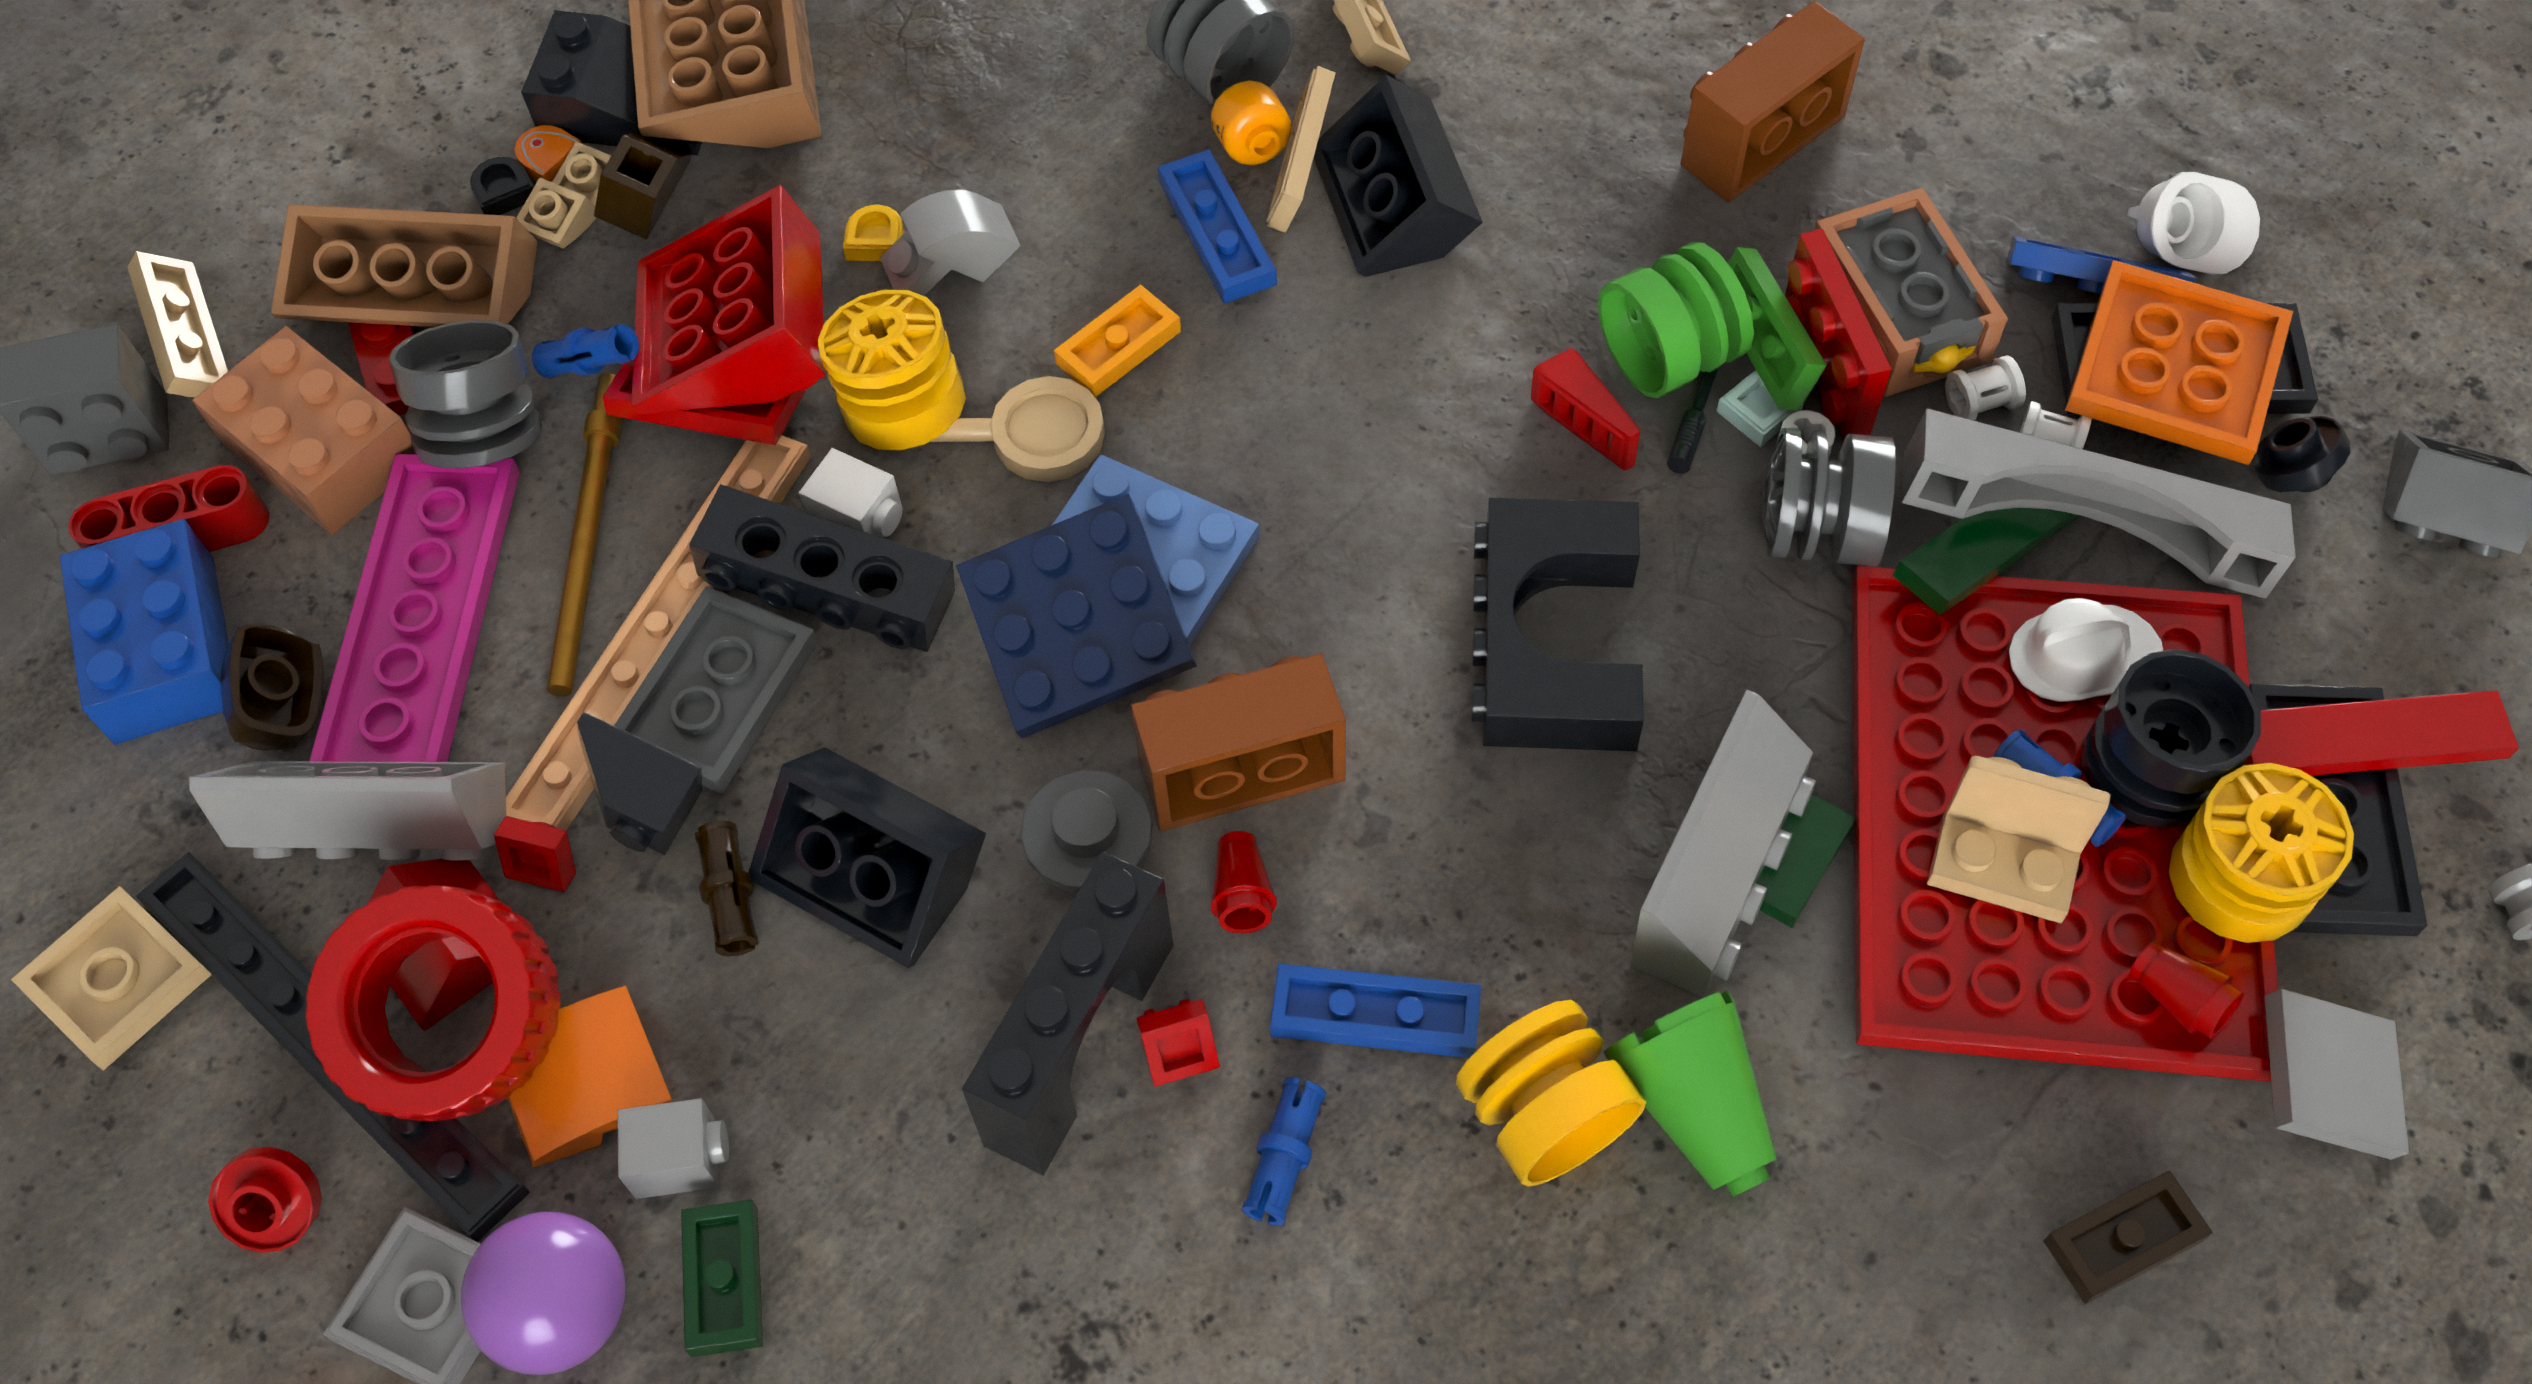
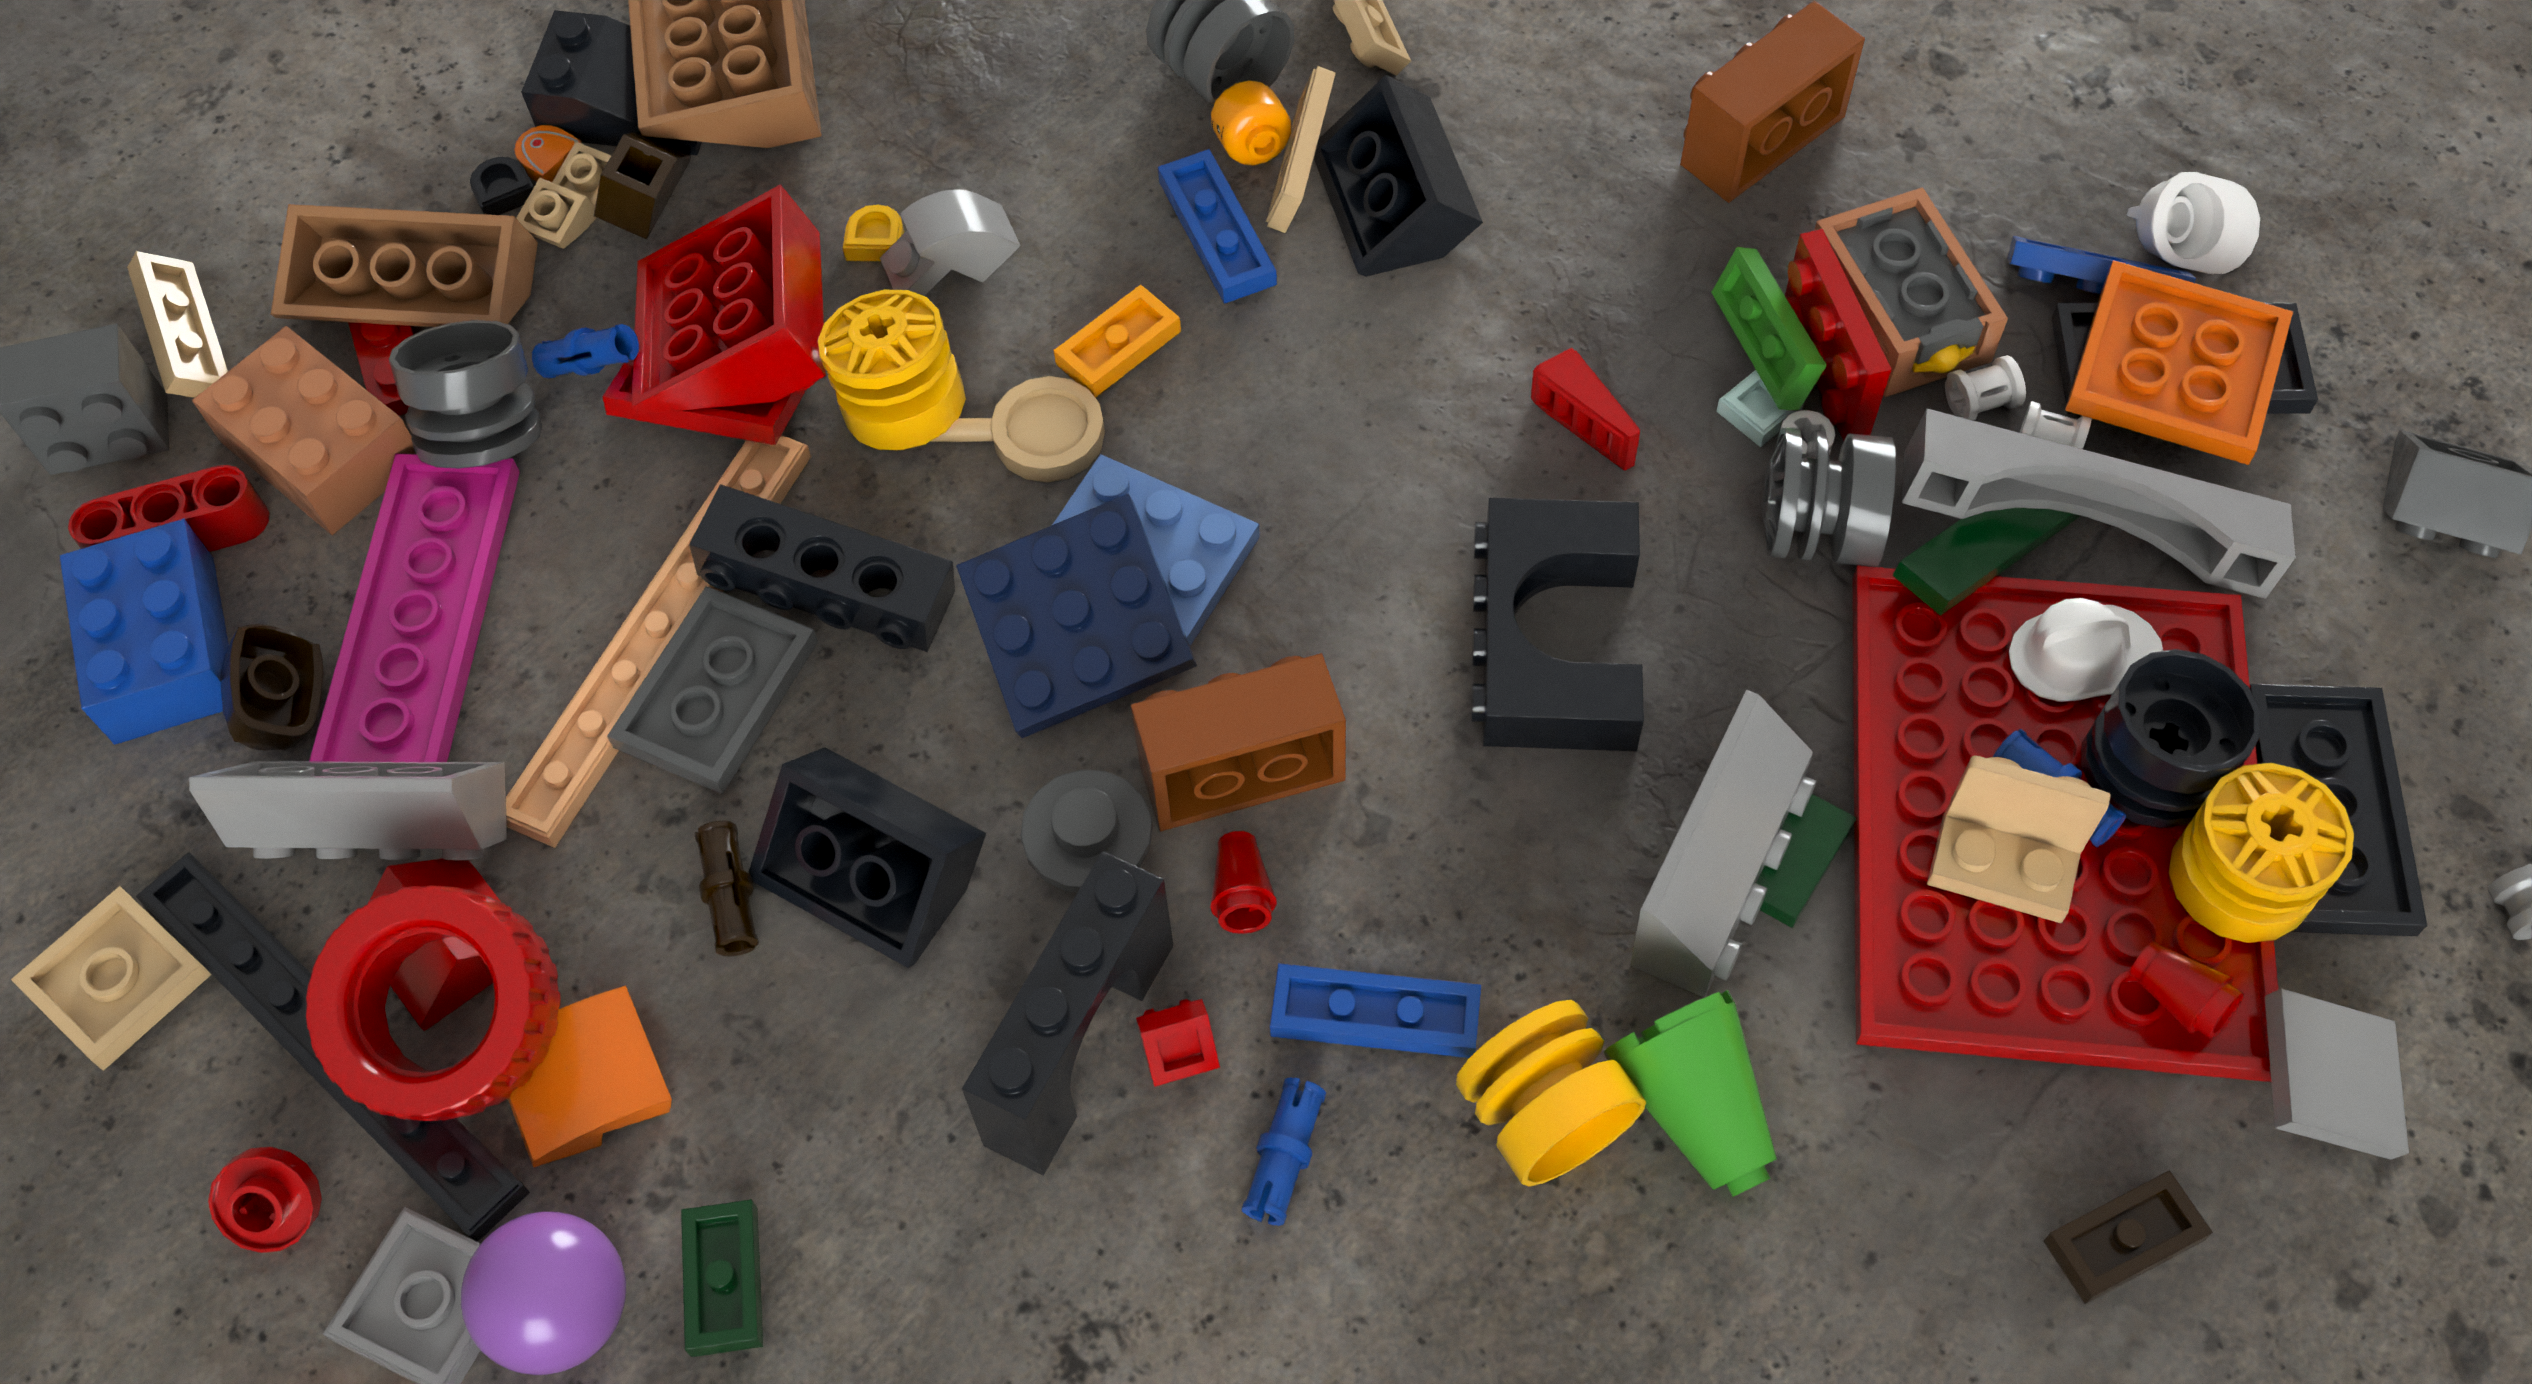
(535, 853): red plate -> none
(601, 435): pearl gold bar -> none
(638, 785): black slope -> none
(670, 1148): light grey brick -> none
(853, 495): white brick -> none
(1675, 319): bright green wheel -> none
(1691, 428): black piece -> none
(2301, 454): black plate -> none
(2386, 734): red tile -> none

